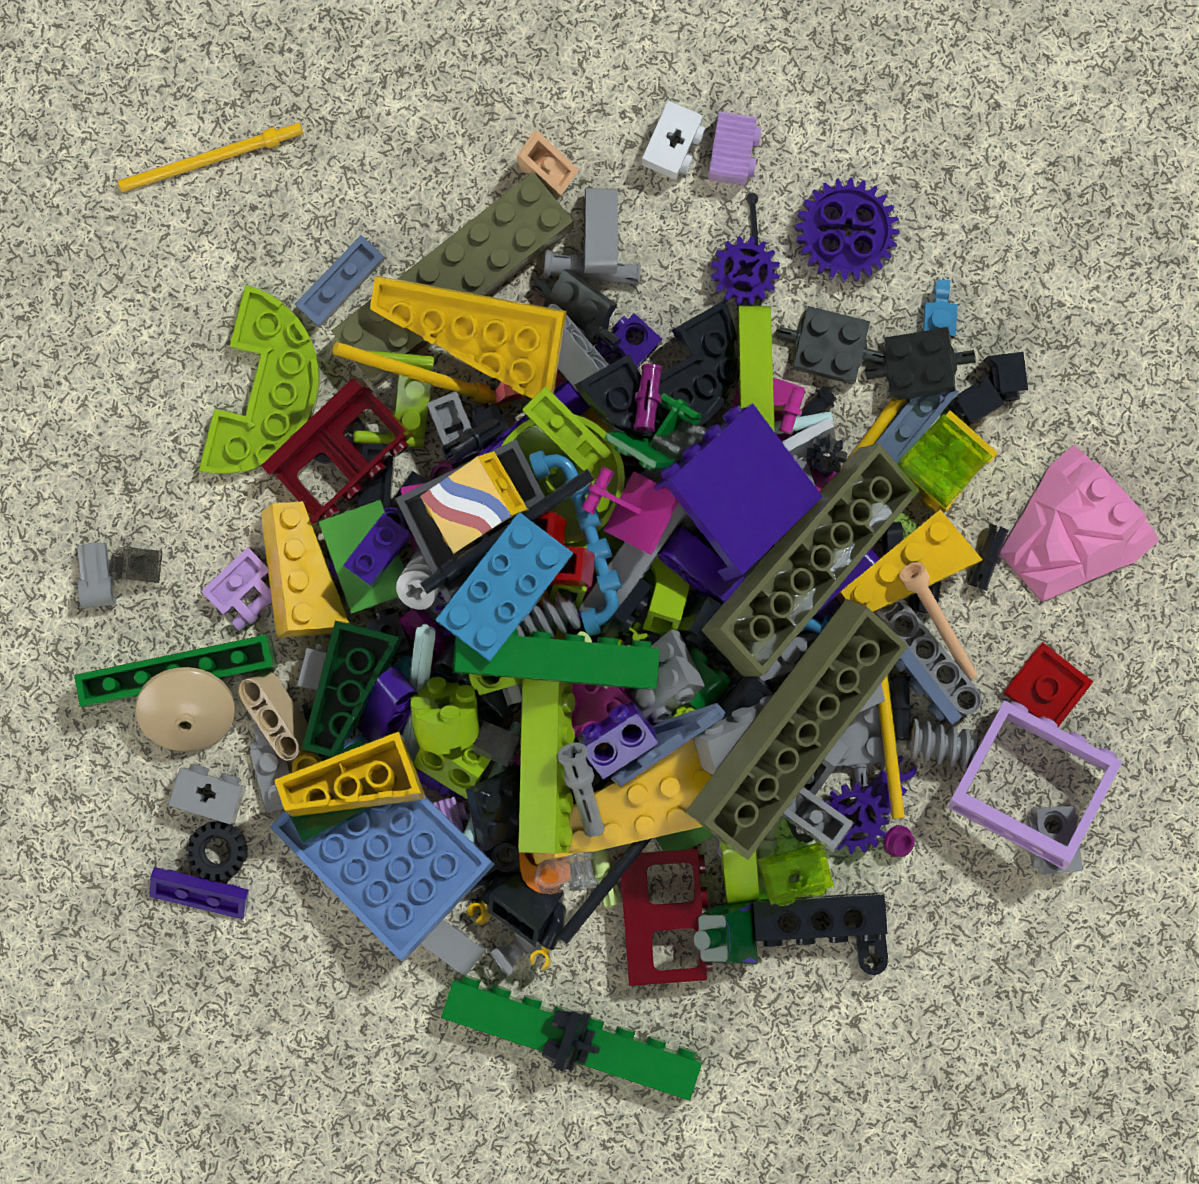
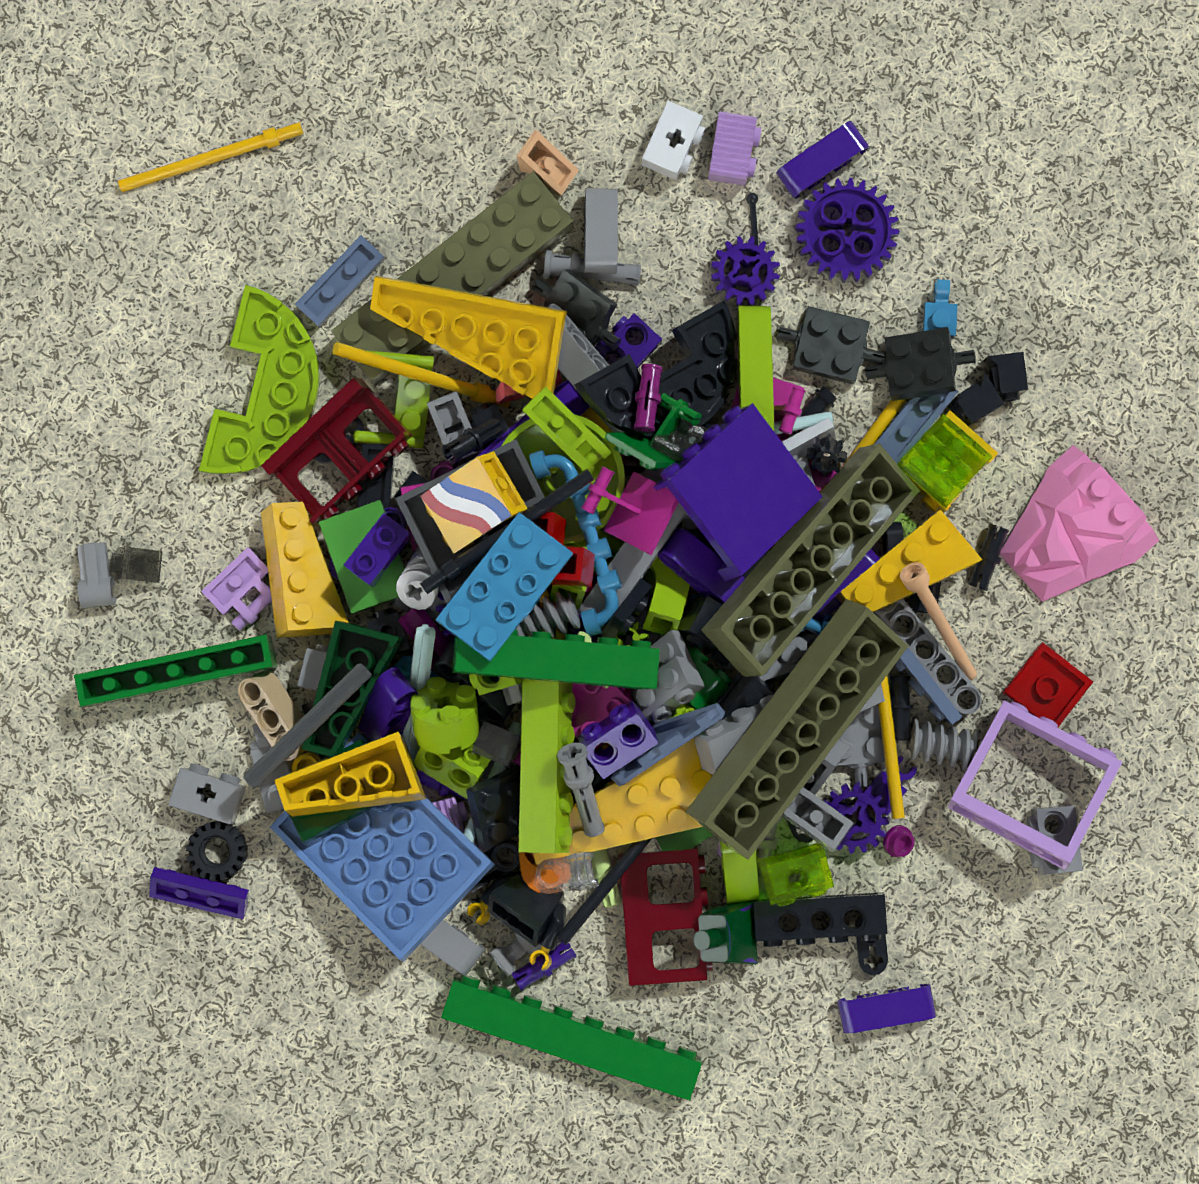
(185, 696): tan dish -> none
(307, 725): none -> dark grey axle
(535, 971): none -> dark purple pin
(575, 1043): black hips -> none
(821, 158): none -> dark purple beam
(887, 1010): none -> dark purple beam

